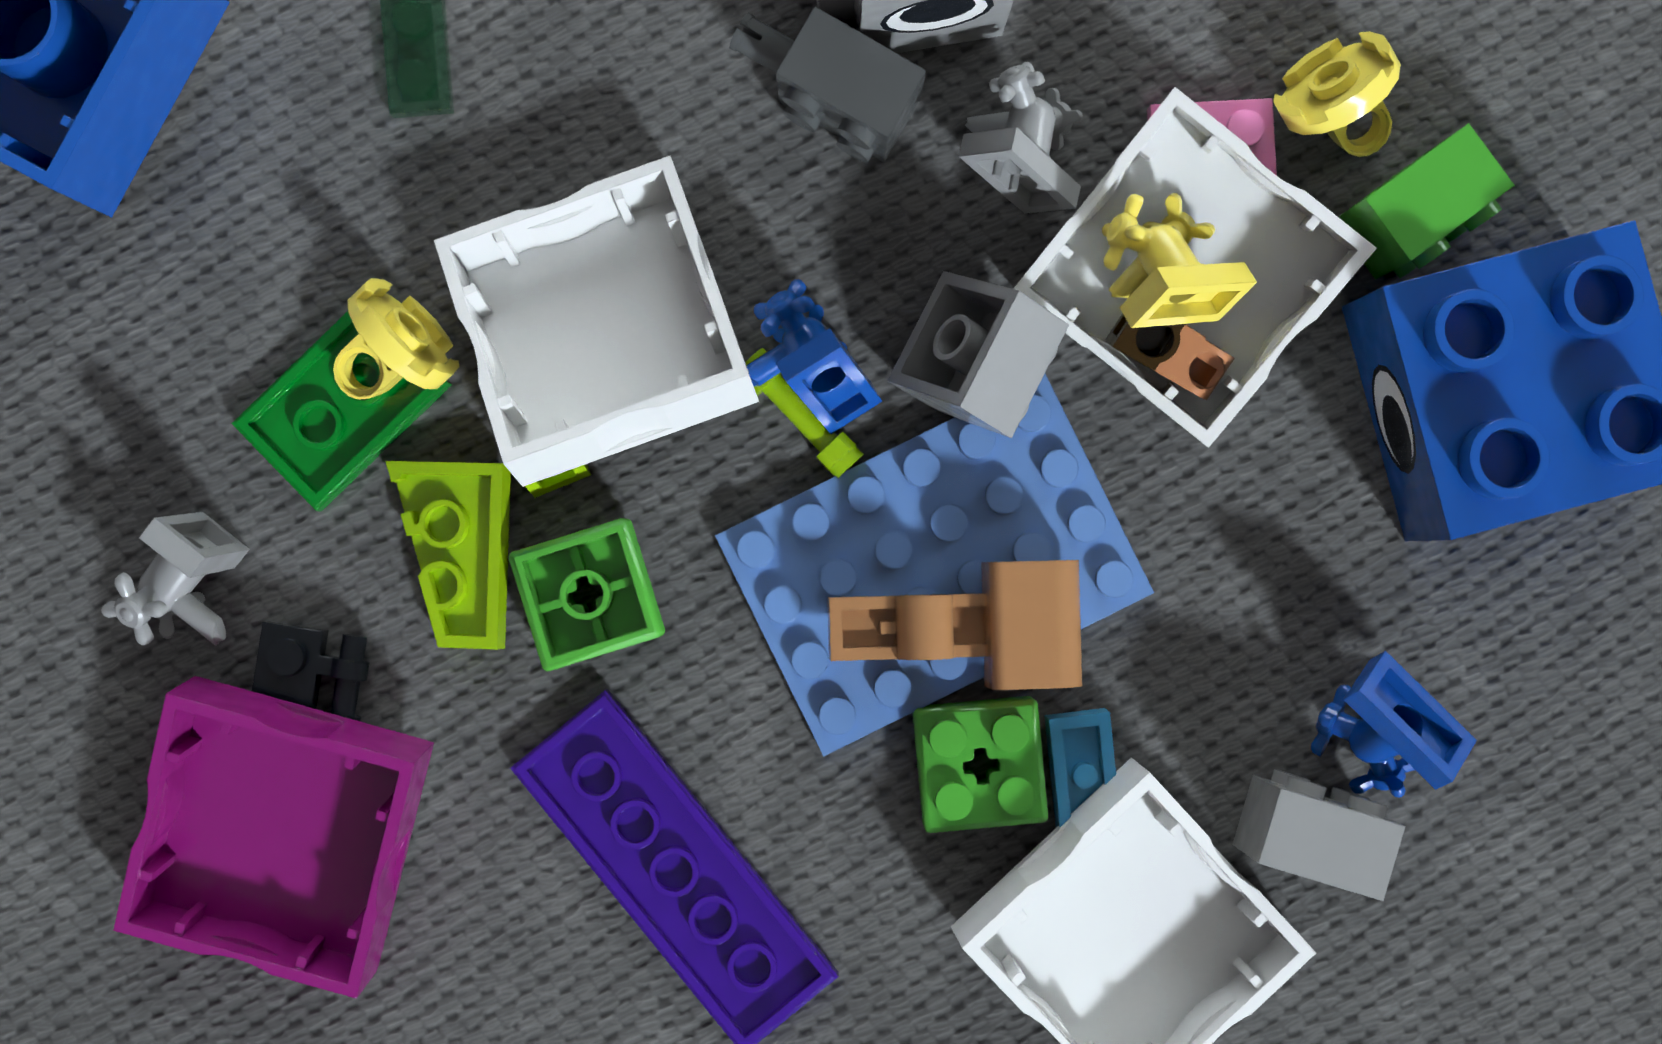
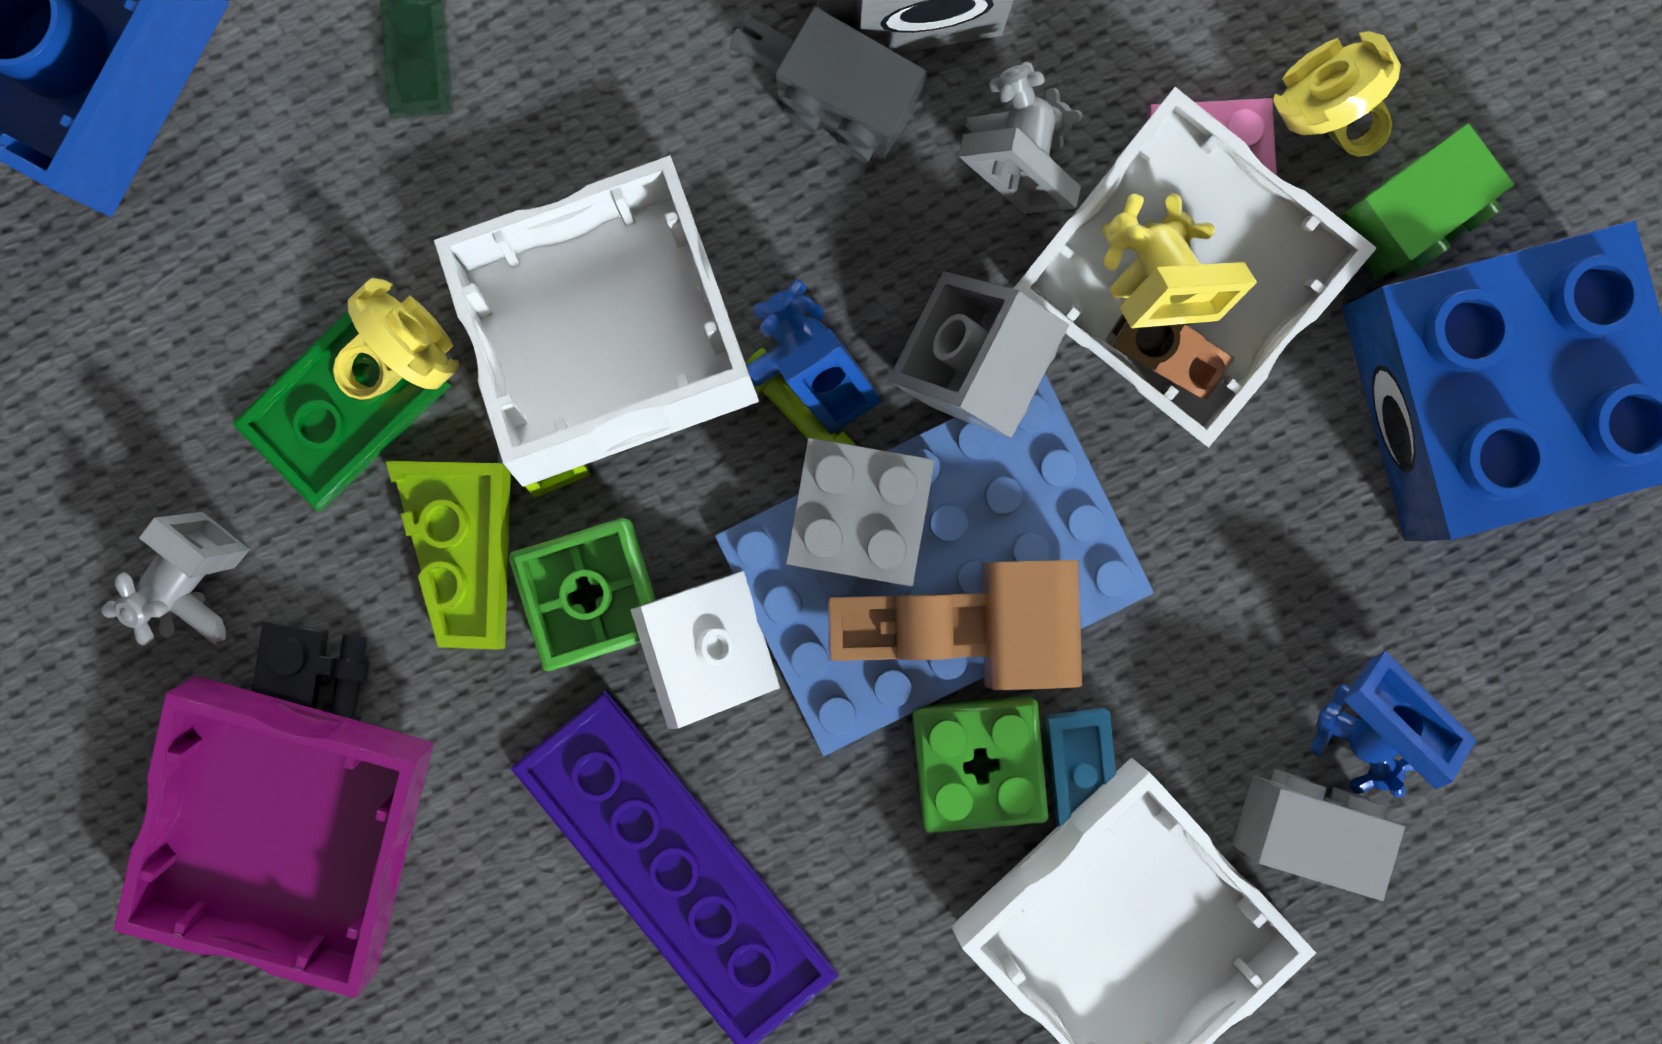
(705, 649): none -> white plate
(860, 512): none -> light grey brick

